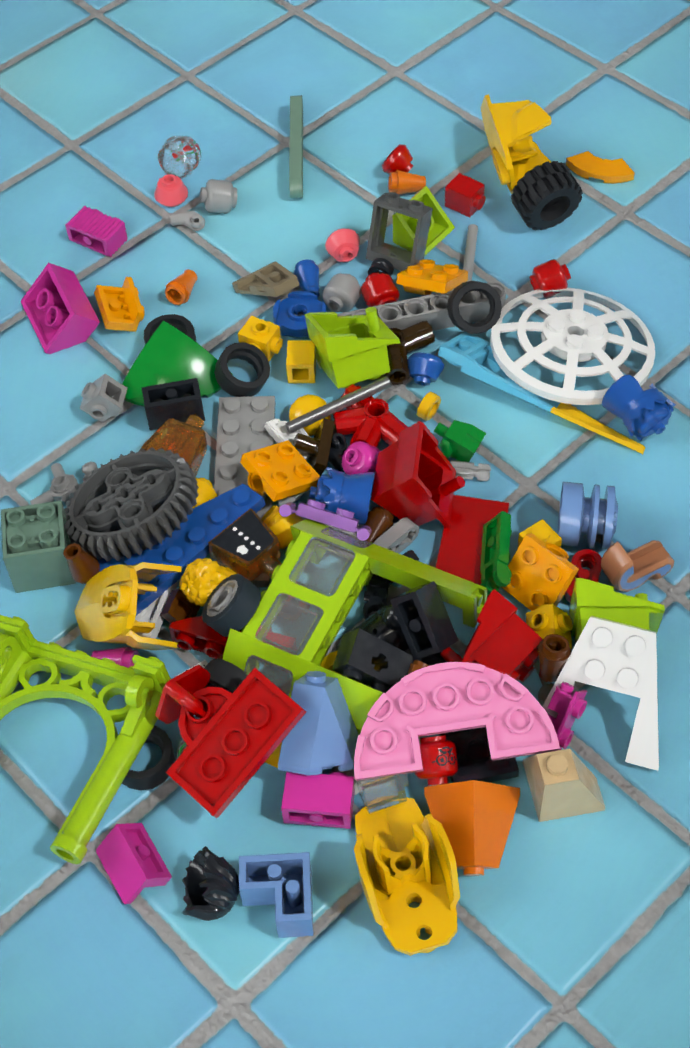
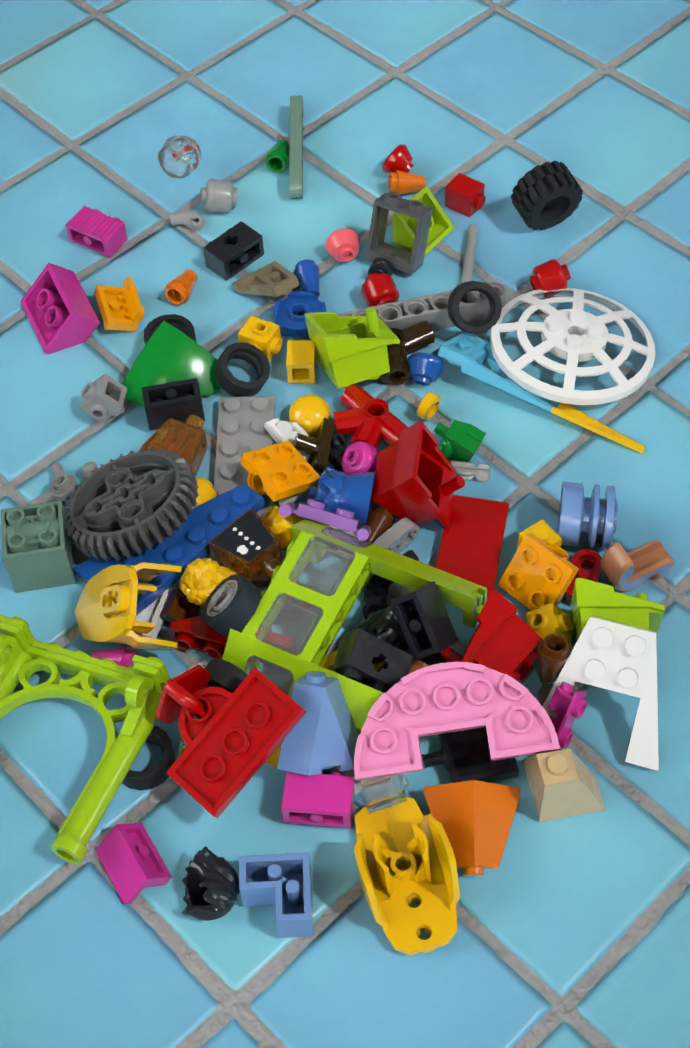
(80, 563): reddish brown cone -> none
(170, 191): coral cone -> none
(233, 250): none -> black brick
(278, 157): none -> green cone
(338, 404): flat silver bar -> none
(342, 293): light grey head -> none
(429, 277): light orange plate -> none
(438, 760): red head -> none
(495, 553): green hinge -> none
(508, 136): yellow piece -> none
(610, 171): light orange tile -> none
(640, 410): blue hat -> none

